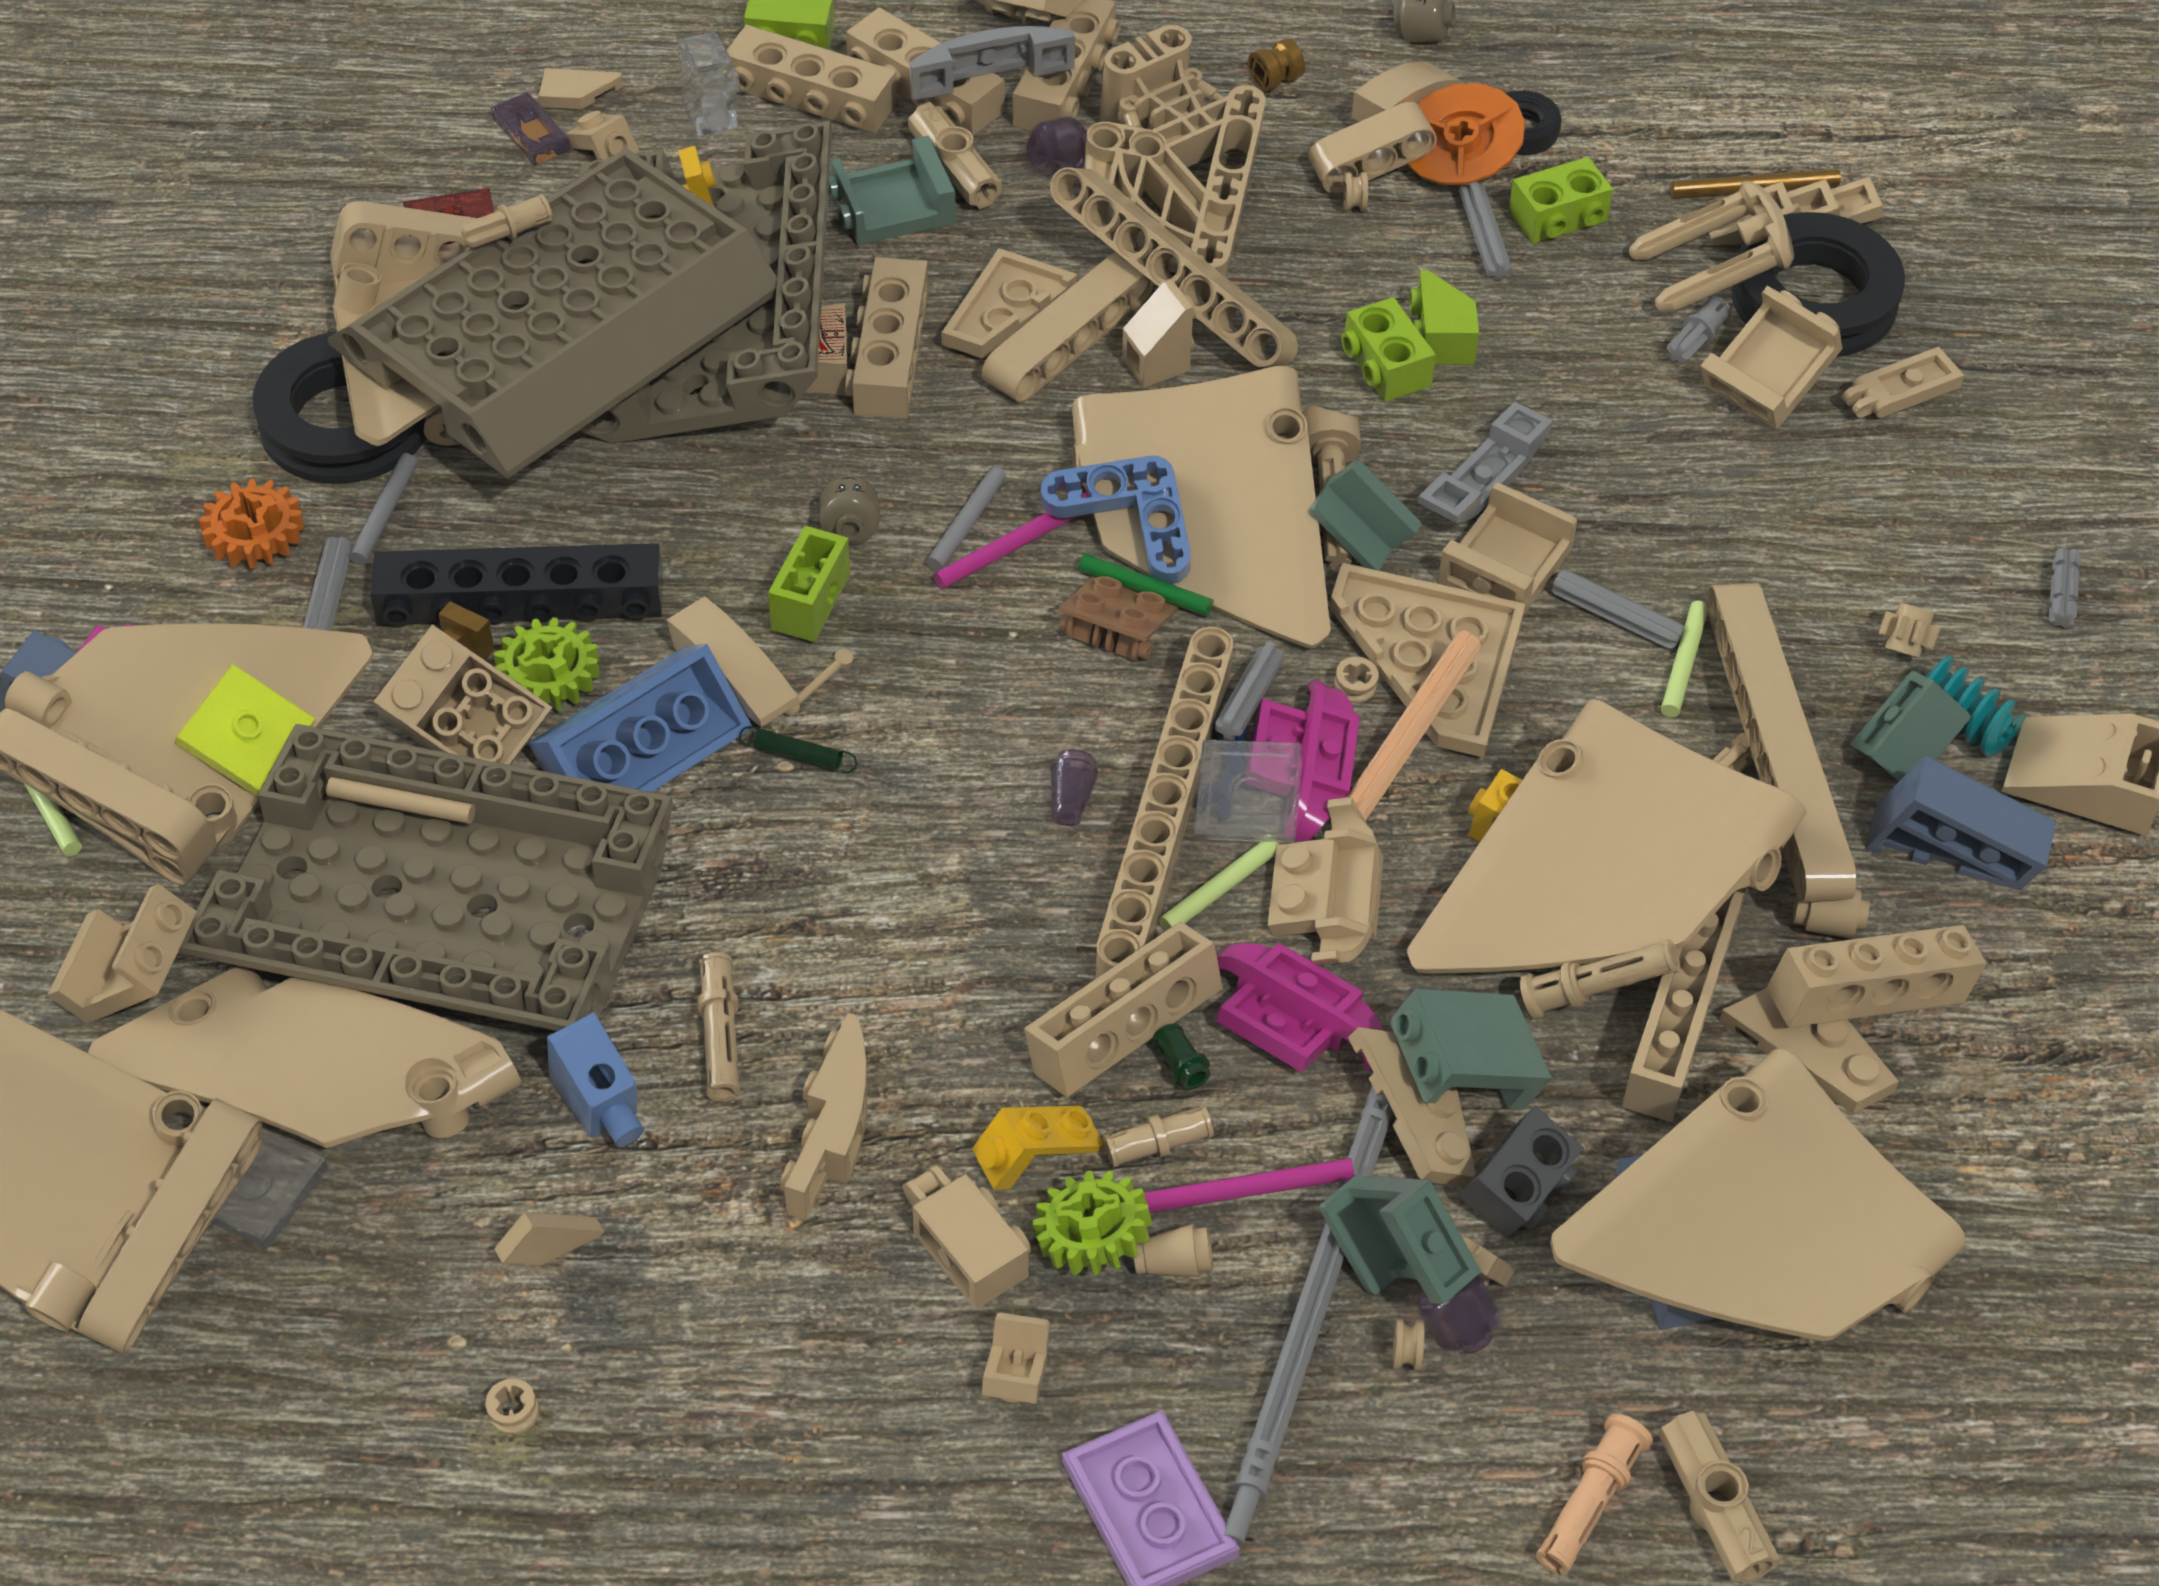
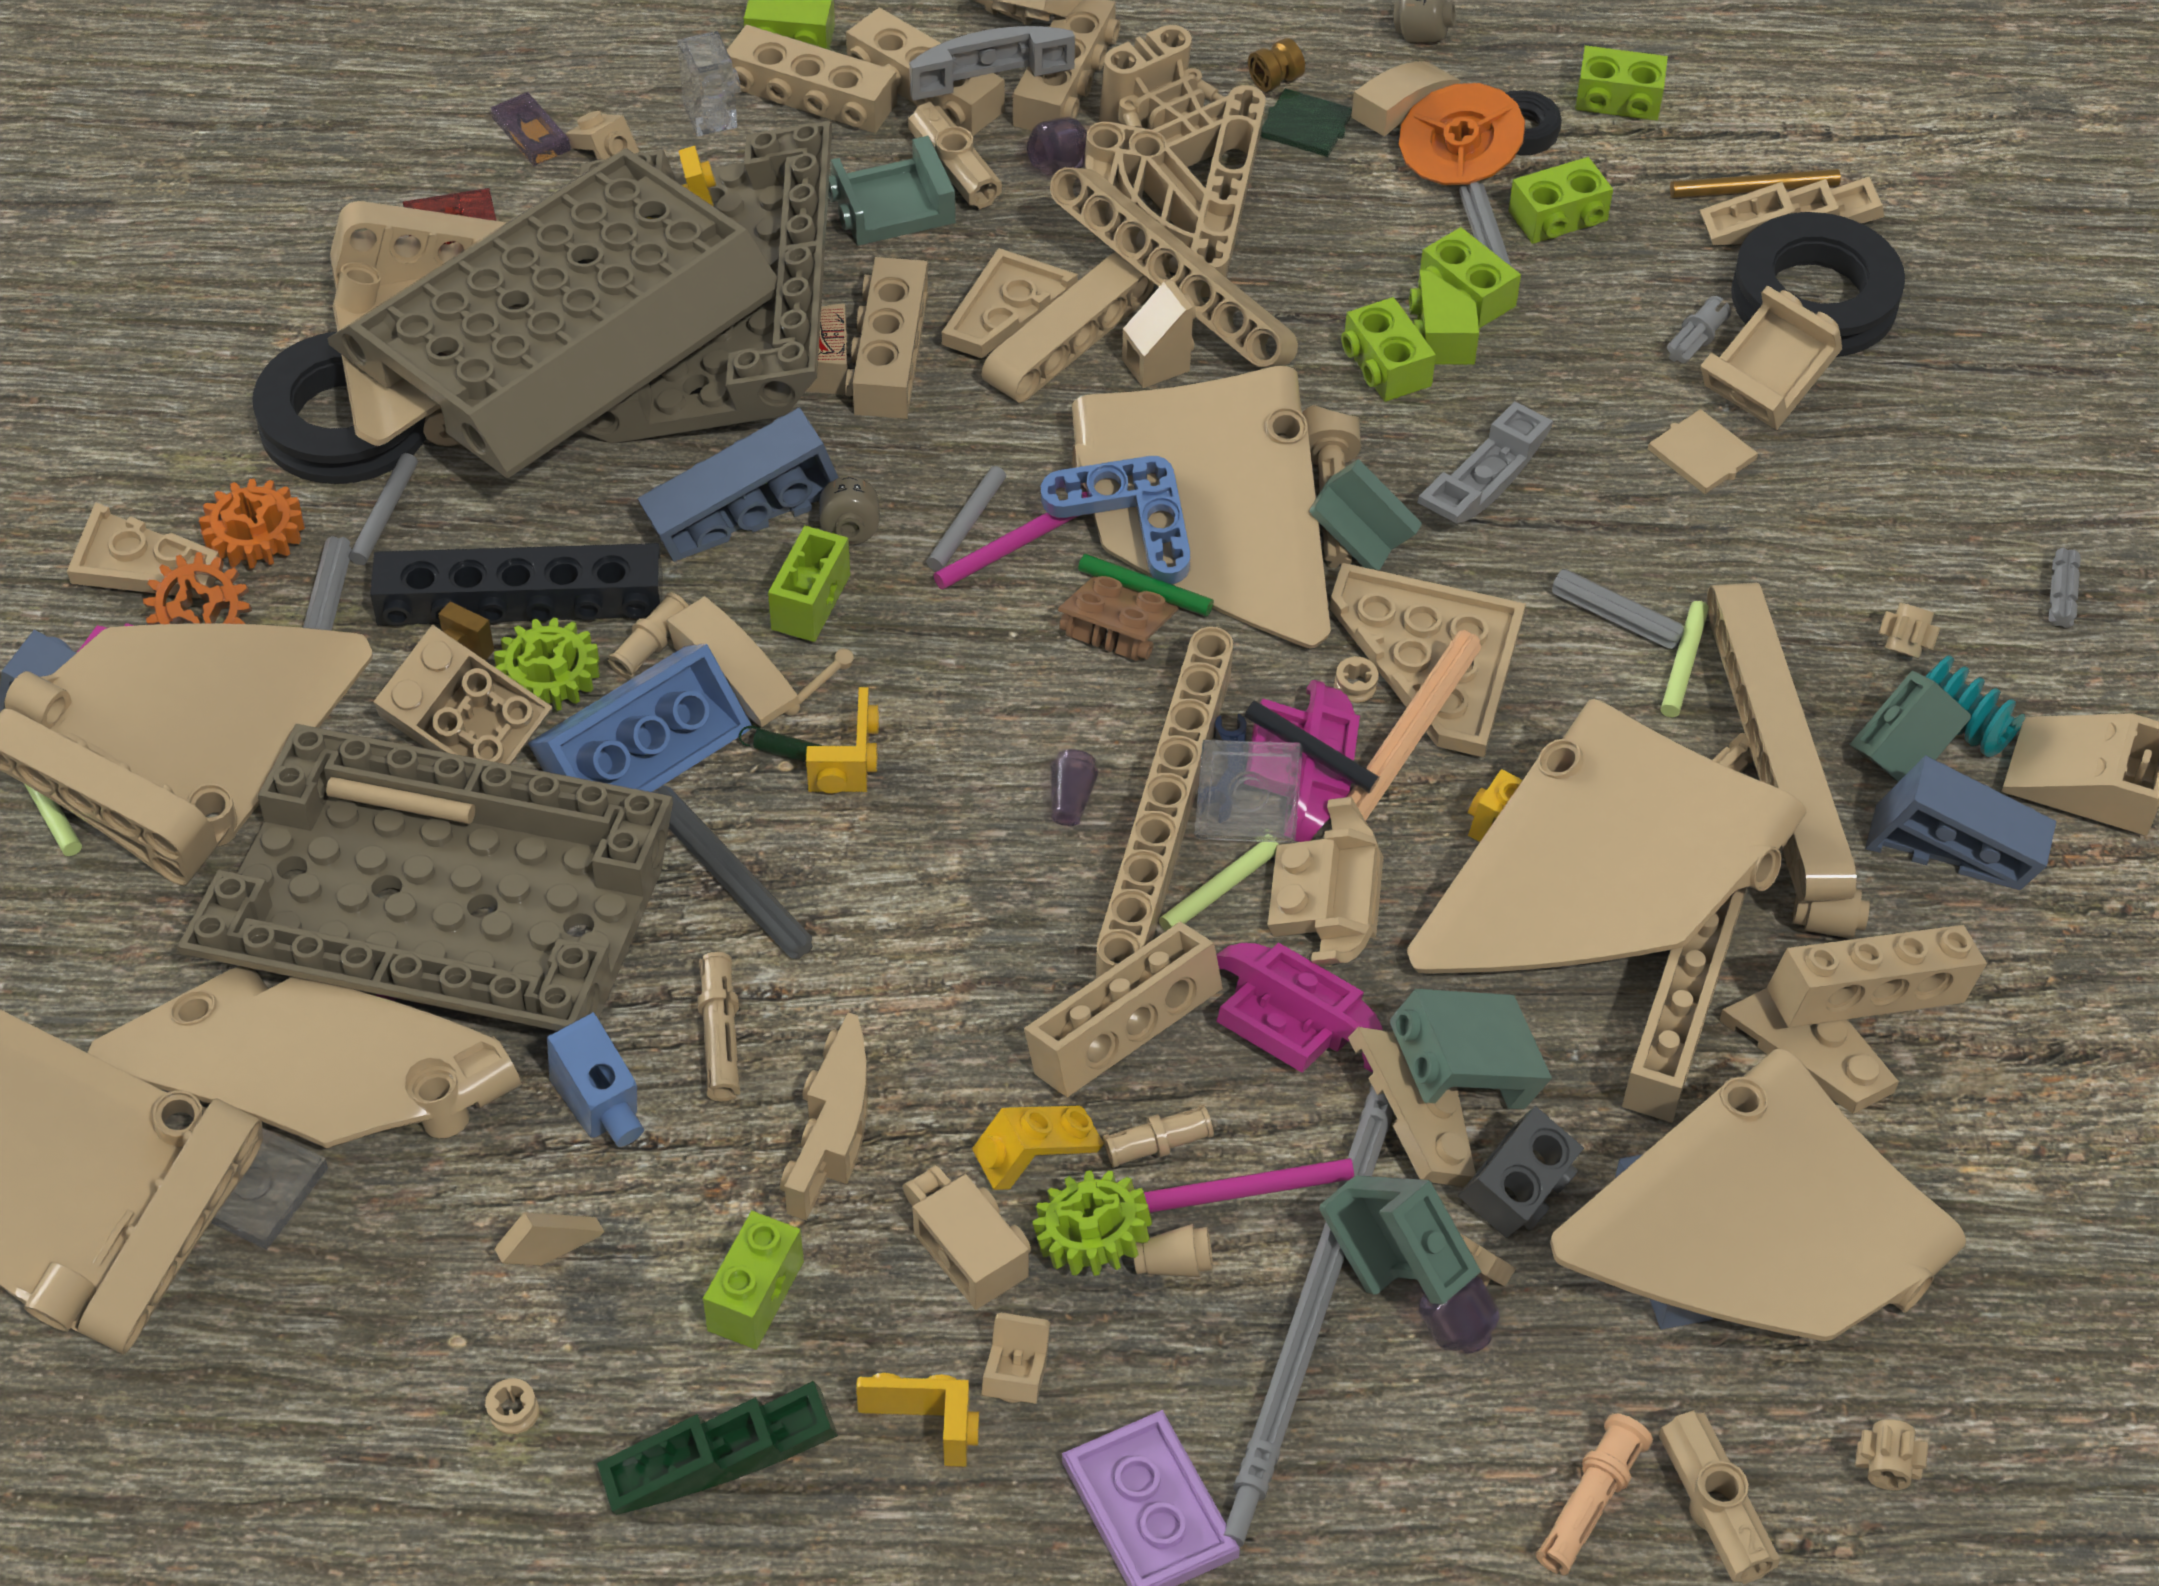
(121, 964): tan panel -> none
(128, 555): none -> tan wing
(186, 575): none -> orange gear
(241, 729): neon yellow plate -> none
(507, 221): tan axle -> none
(575, 87): tan tile -> none
(647, 637): none -> tan pin
(717, 1451): none -> dark green slope
(737, 879): none -> dark grey axle
(741, 487): none -> sand blue wedge
(753, 1280): none -> lime brick
(846, 767): none -> yellow bracket
(931, 1396): none -> yellow bracket
(1187, 1066): dark green pin -> none
(1249, 691): light grey axle -> none
(1306, 122): none -> clear green piece
(1312, 746): none -> black bar
(1355, 191): tan bush -> none
(1373, 146): tan beam -> none
(1408, 1344): tan bush -> none
(1475, 272): none -> lime brick
(1509, 548): tan panel -> none
(1576, 983): tan pin -> none
(1621, 83): none -> lime brick
(1702, 451): none -> tan piece
(1765, 223): tan piece -> none
(1891, 1454): none -> tan gear
(1903, 384): tan hinge -> none

